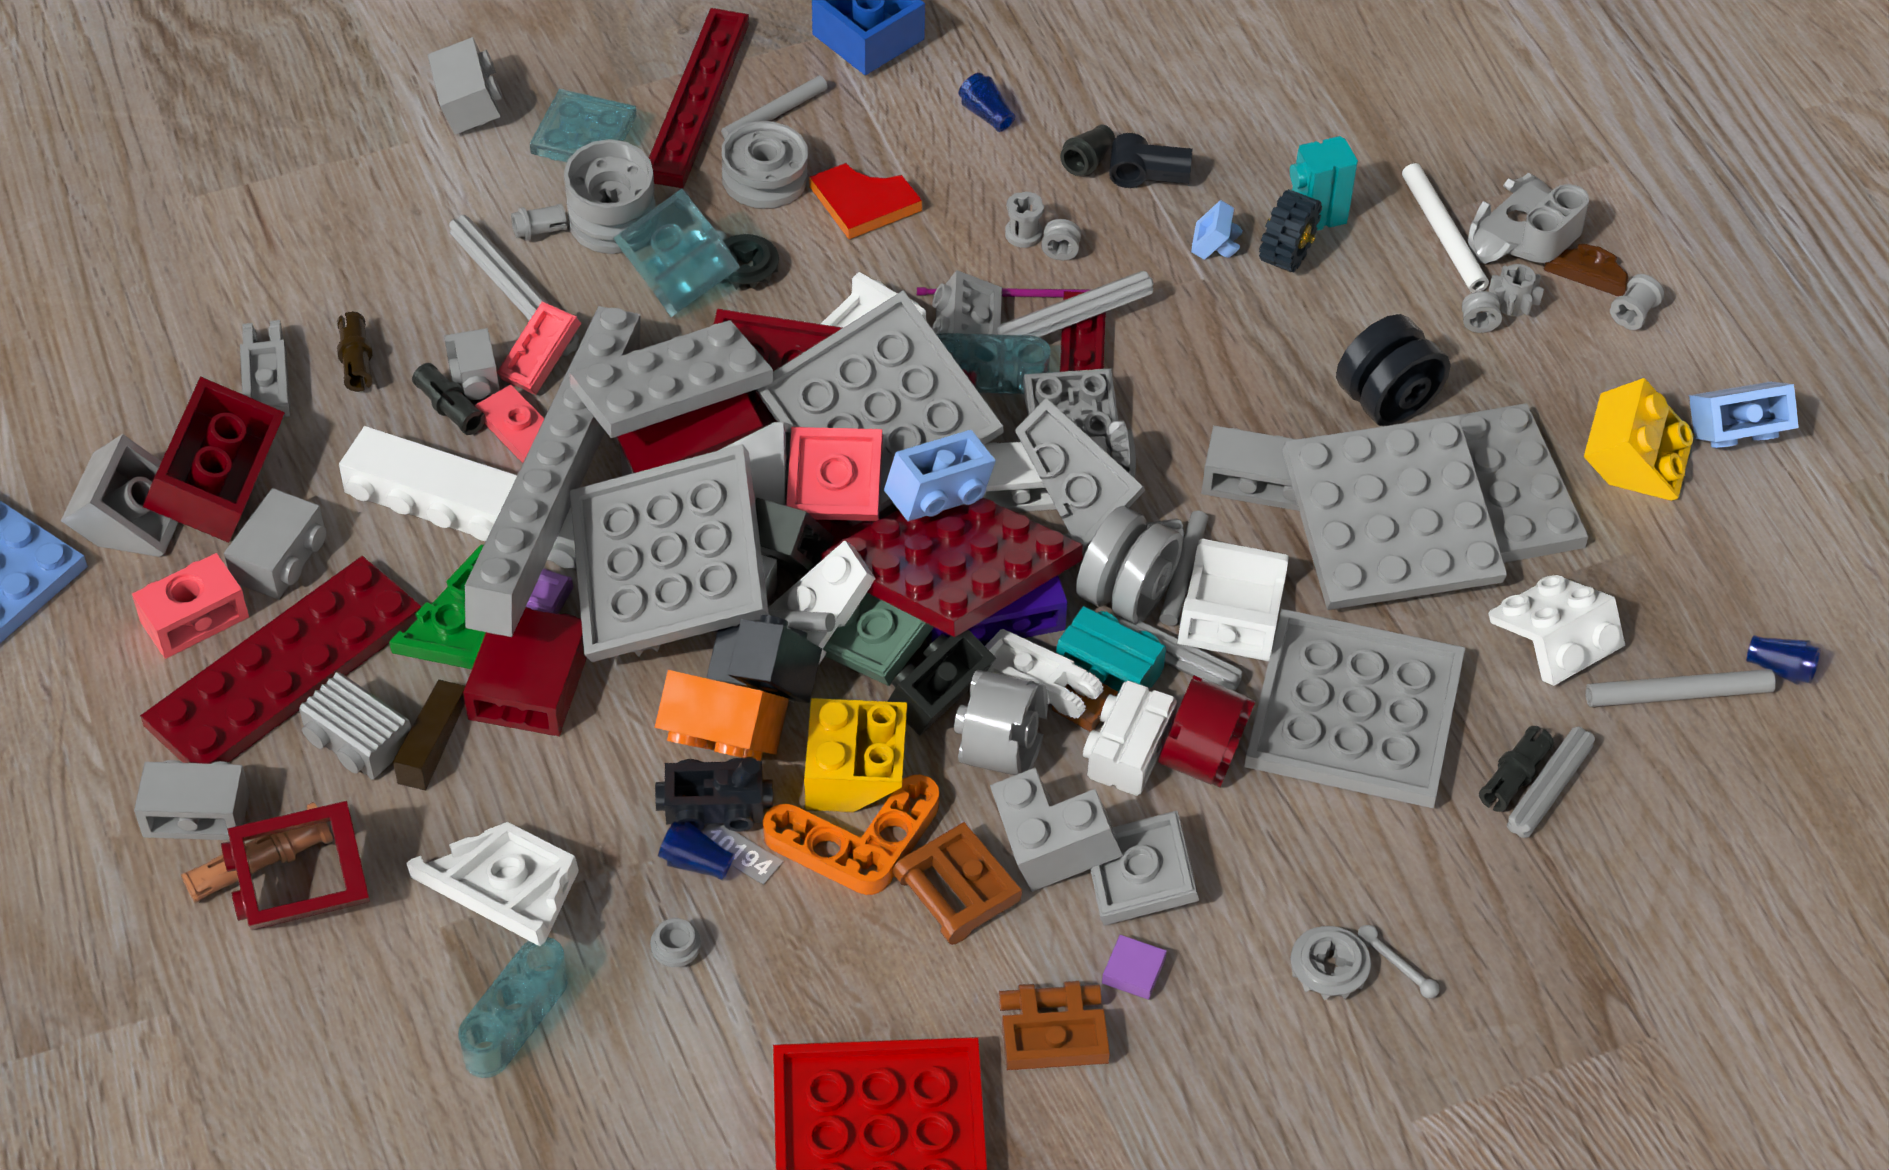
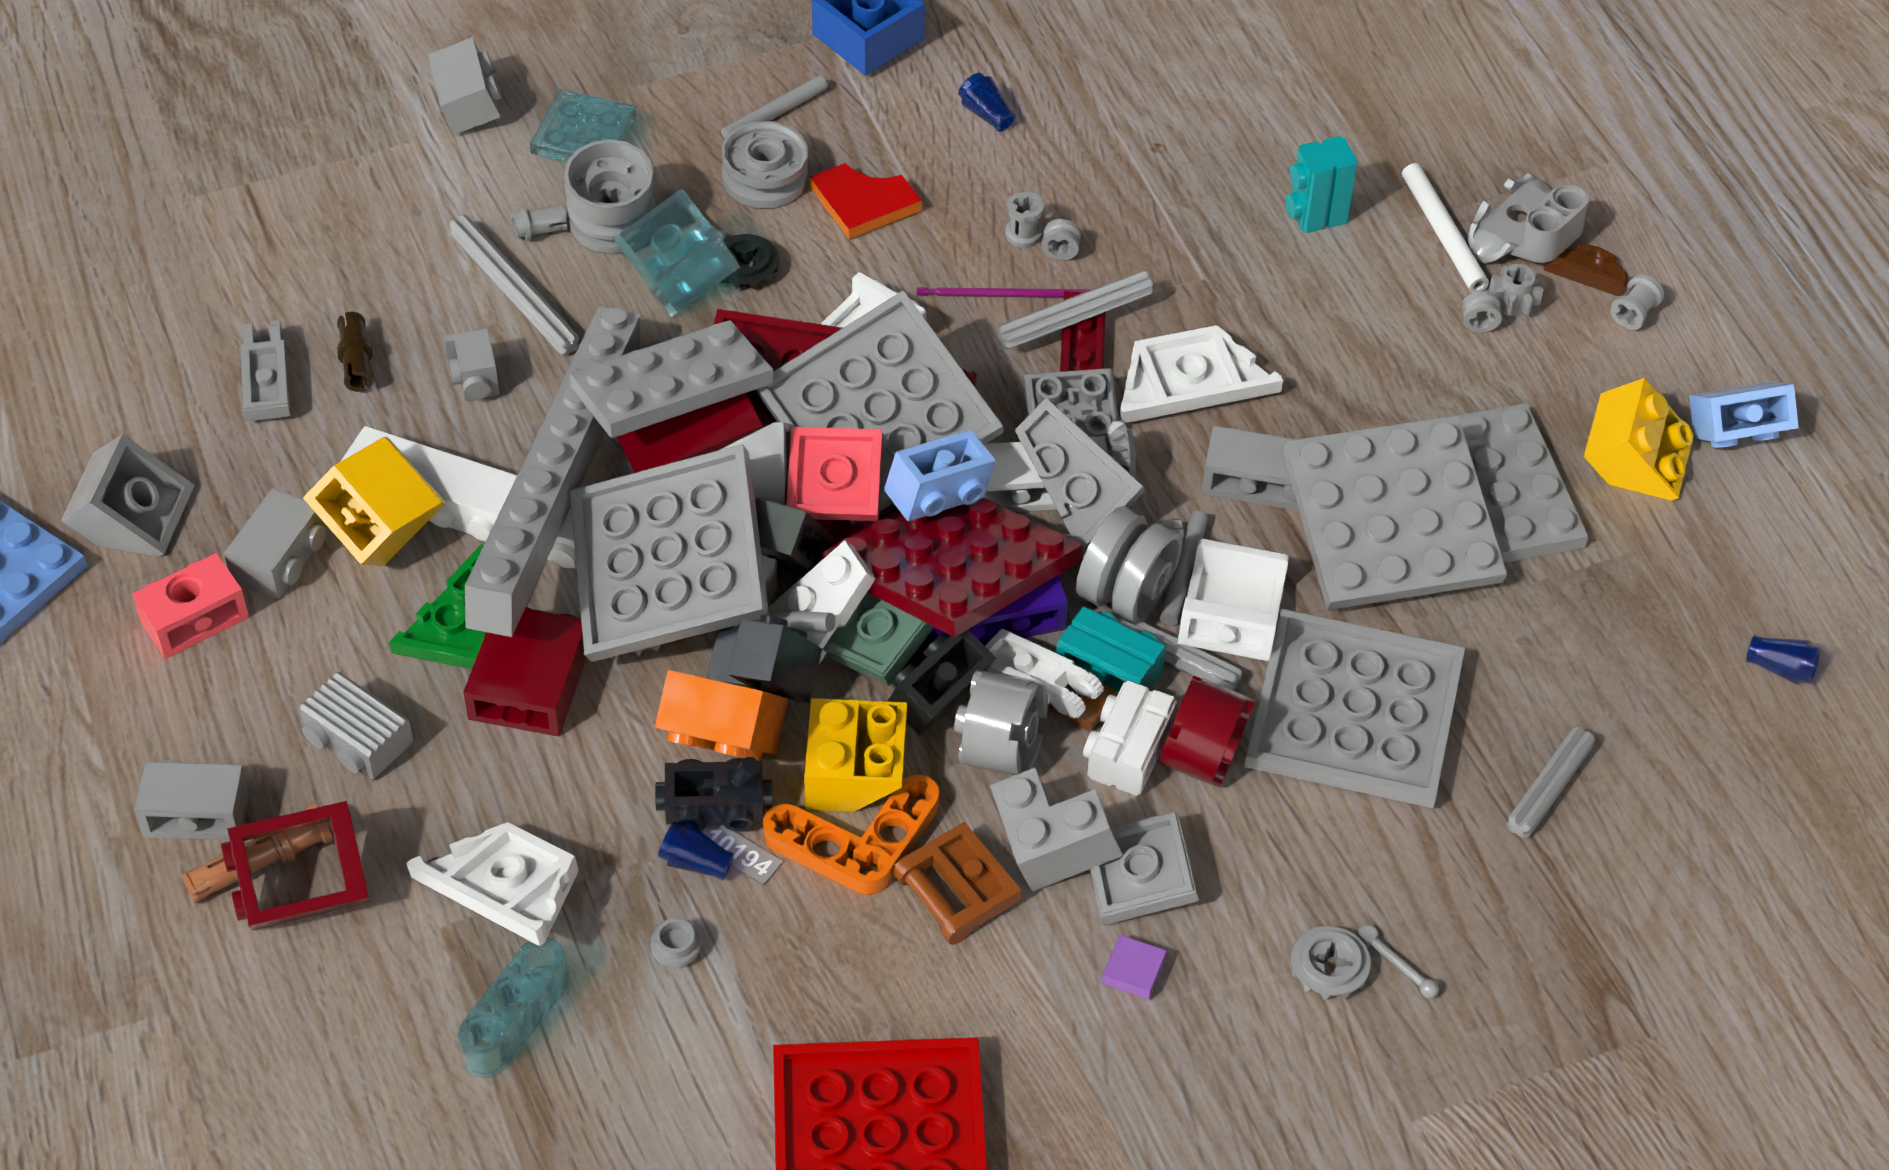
(213, 459): dark red brick -> none
(281, 666): dark red plate -> none
(374, 502): none -> yellow slope
(429, 735): dark brown piece -> none
(462, 413): pearl dark grey pin -> none
(511, 420): coral plate -> none
(538, 348): coral plate -> none
(550, 592): medium lavender tile -> none
(697, 96): dark red tile -> none
(967, 306): light grey bracket -> none
(998, 359): clear light blue beam -> none
(1053, 1038): dark orange plate -> none
(1085, 151): pearl dark grey cone -> none
(1137, 161): black piece -> none
(1191, 373): none -> white wing
(1216, 232): light blue tile -> none
(1290, 230): black wheel -> none
(1393, 370): black wheel -> none
(1516, 768): pearl dark grey pin -> none
(1567, 624): white bracket -> none
(1680, 687): light grey piece -> none

